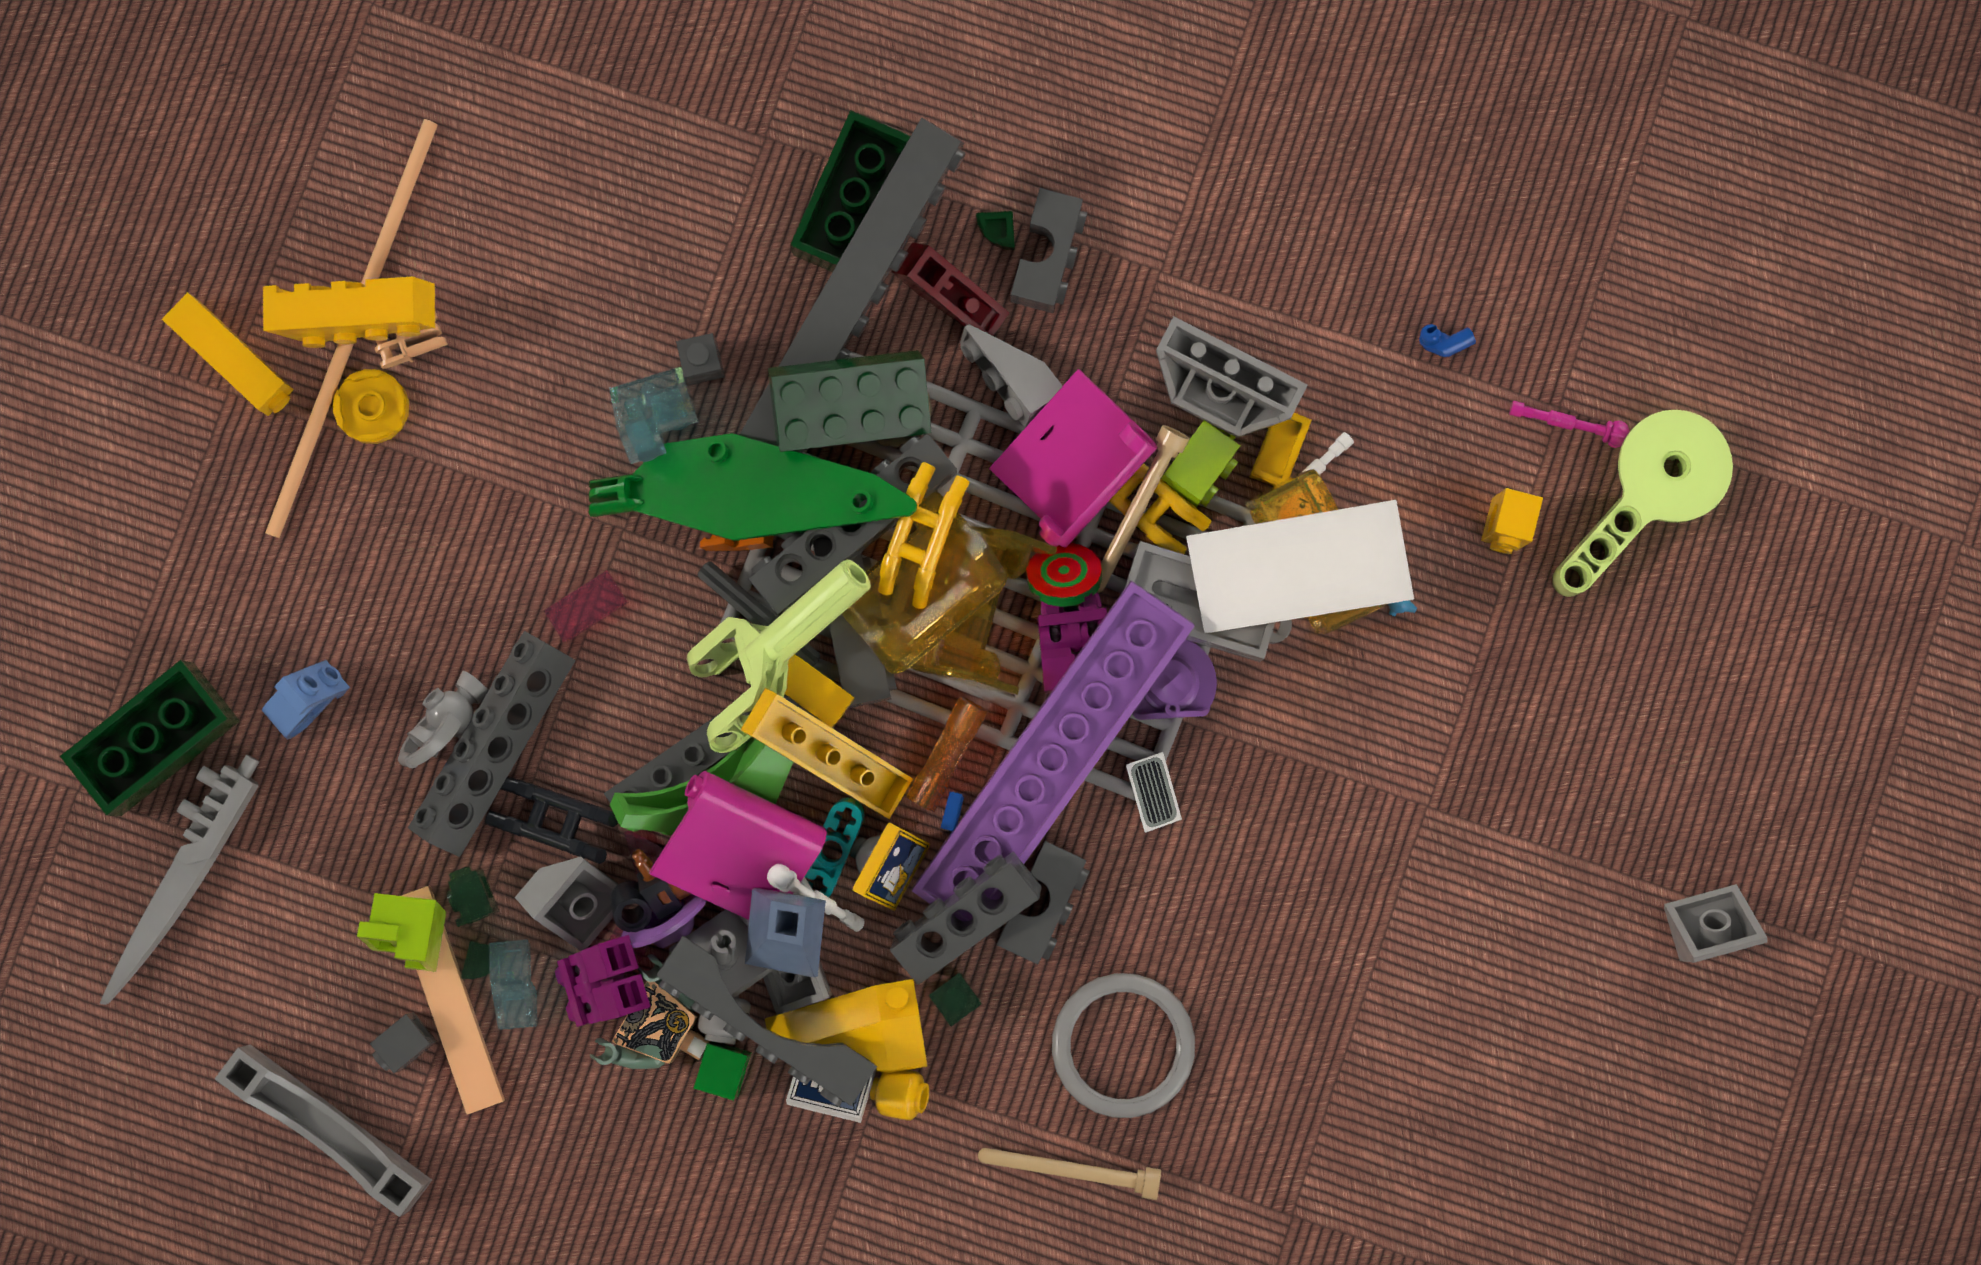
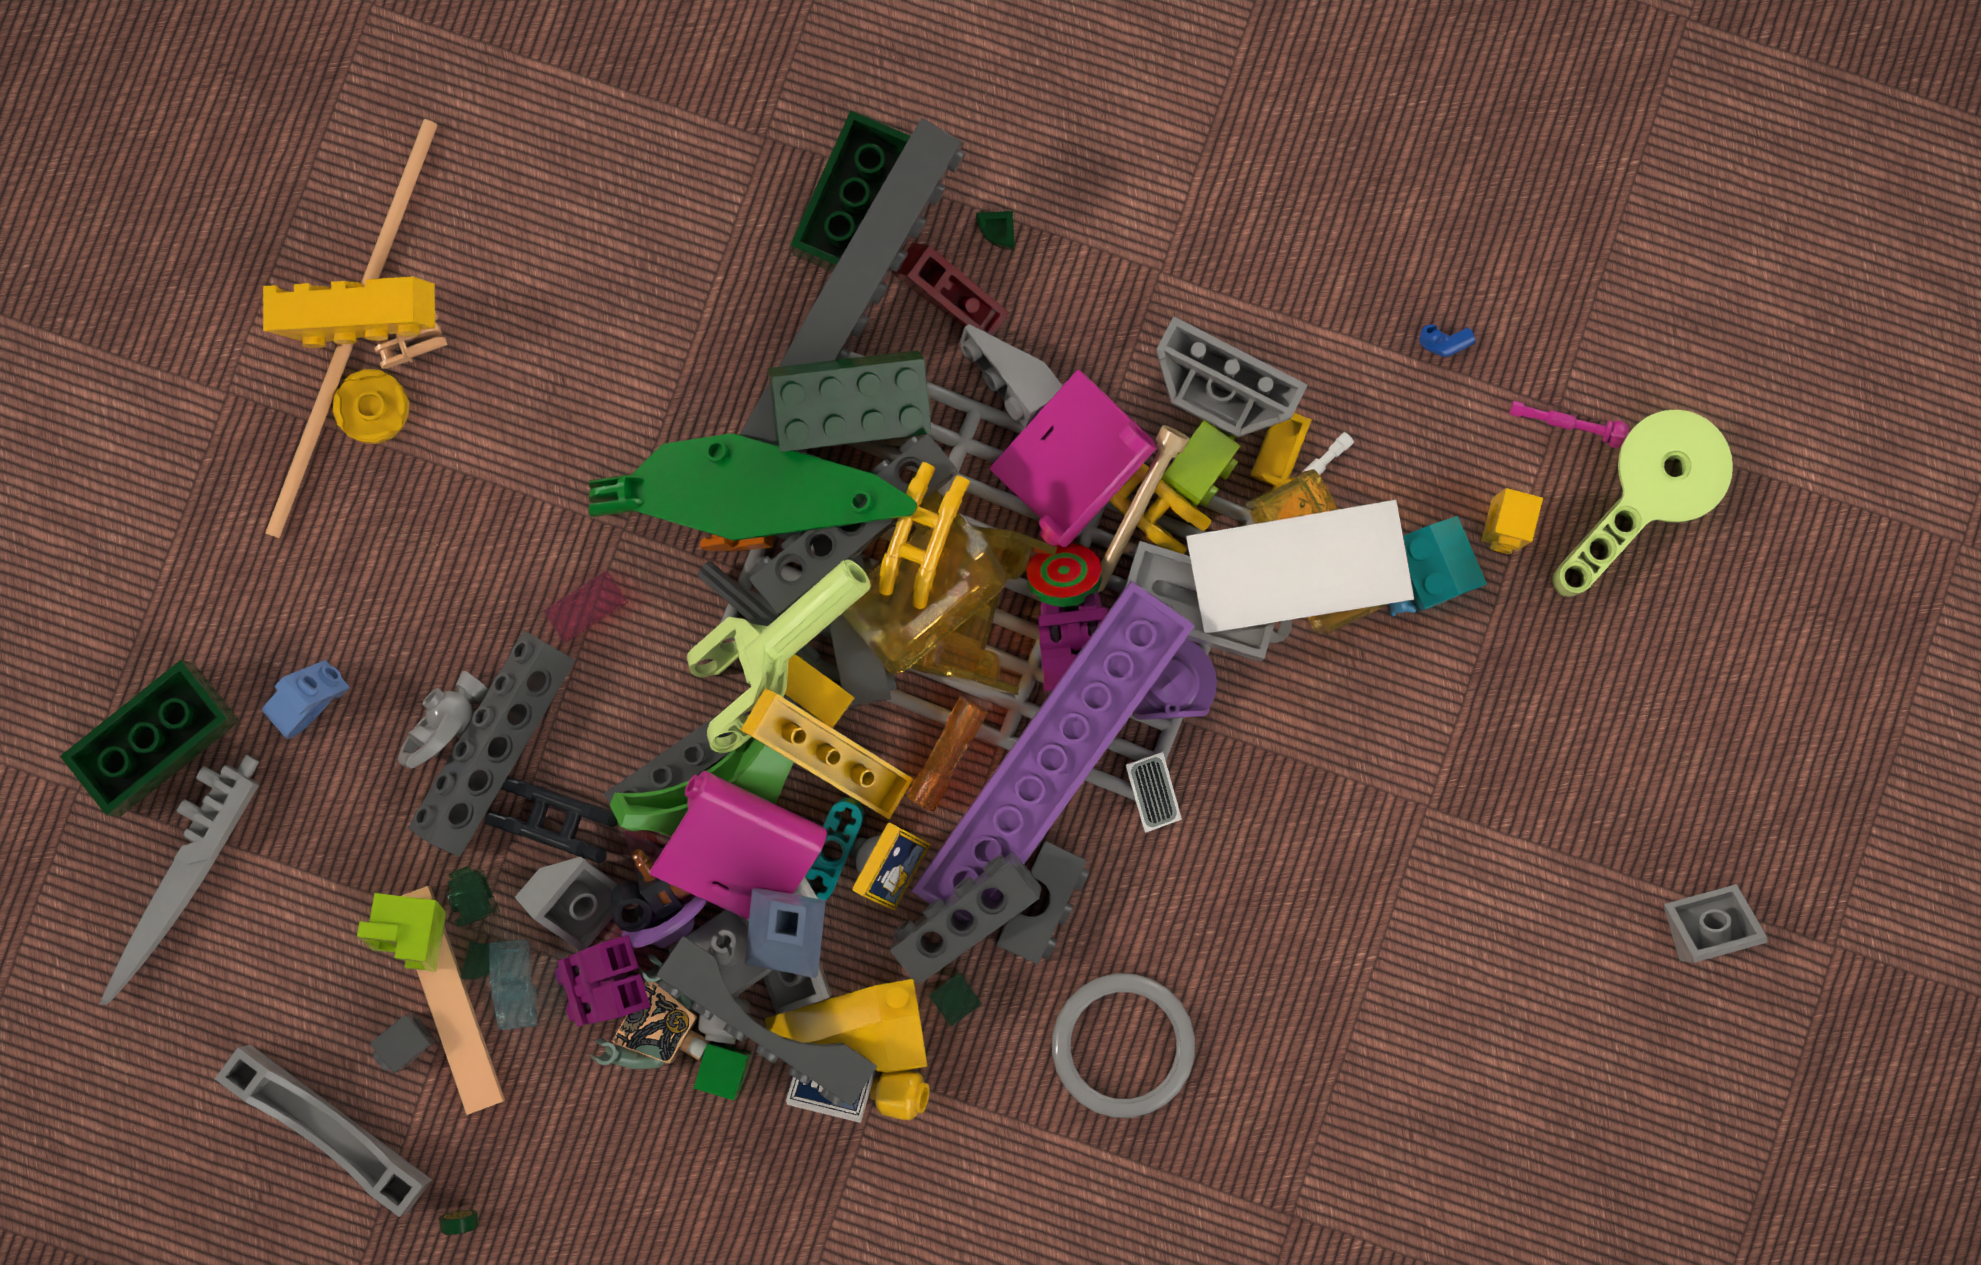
(228, 355): yellow brick -> none
(458, 1222): none -> dark green tile
(649, 409): clear light blue brick -> none
(700, 359): dark grey brick -> none
(786, 880): white piece -> none
(952, 811): blue tile -> none
(1057, 219): dark grey arch -> none
(1143, 1182): tan piece -> none
(1441, 563): none -> teal slope

